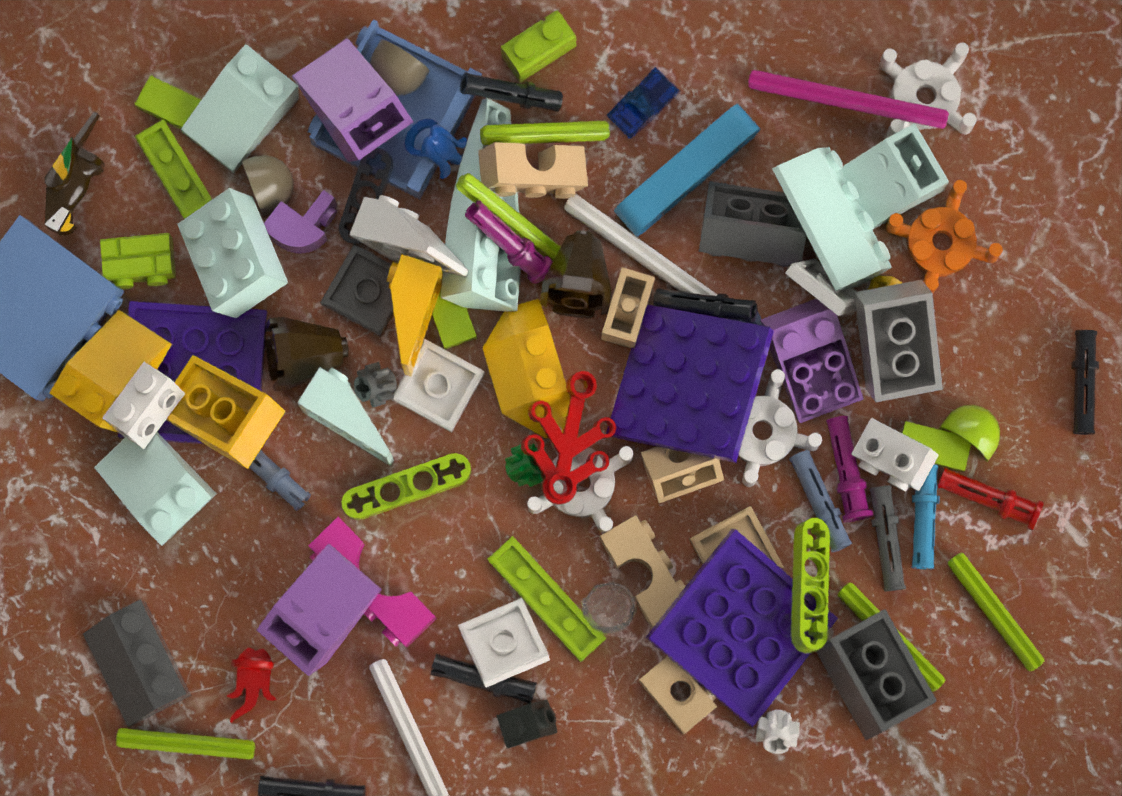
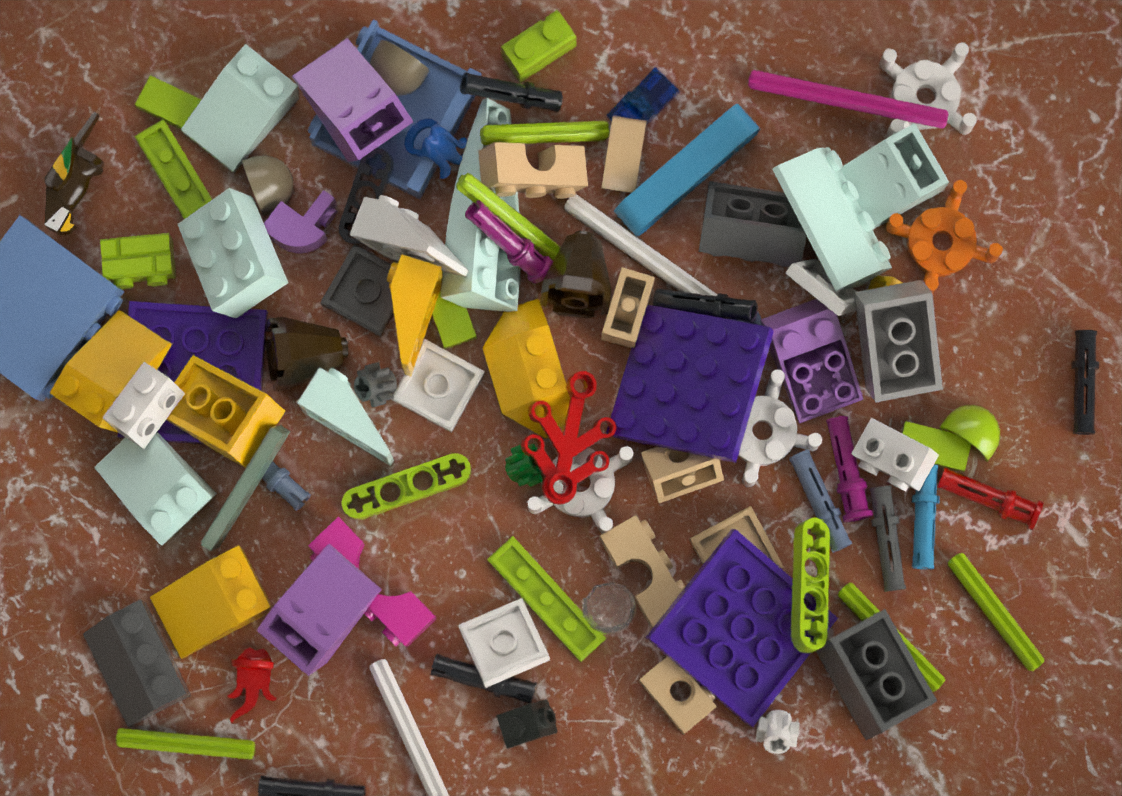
(211, 602): none -> yellow slope
(245, 487): none -> sand green tile
(623, 154): none -> tan slope

